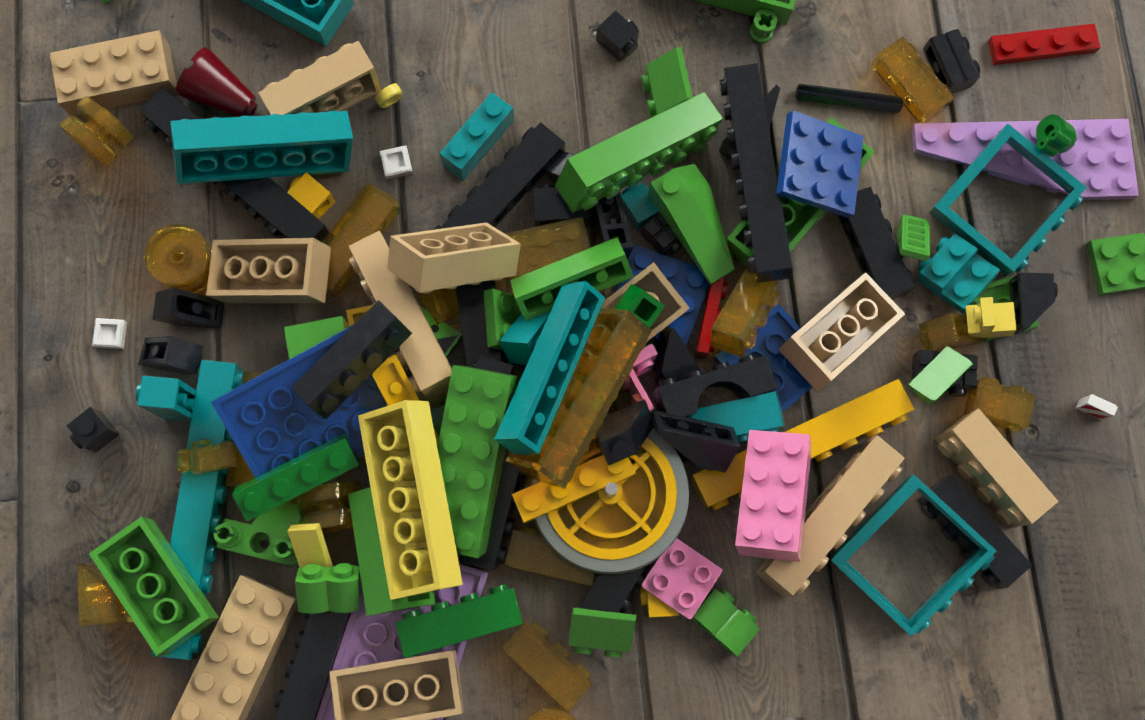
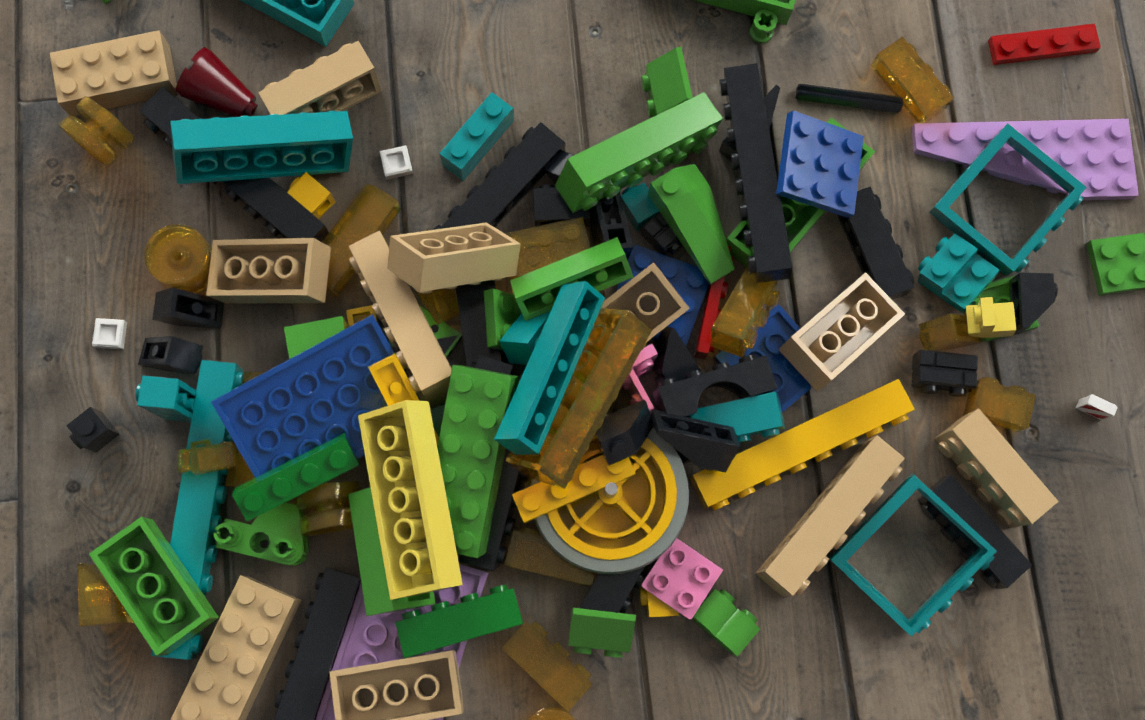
(309, 545): light yellow tile -> none
(328, 588): bright green brick -> none
(351, 360): black brick -> none
(389, 95): light yellow tile -> none
(618, 35): black brick -> none
(641, 305): green brick -> none
(774, 495): bright pink brick -> none
(913, 237): bright green slope -> none
(939, 375): slope -> none
(951, 60): black brick -> none
(1055, 135): green piece -> none

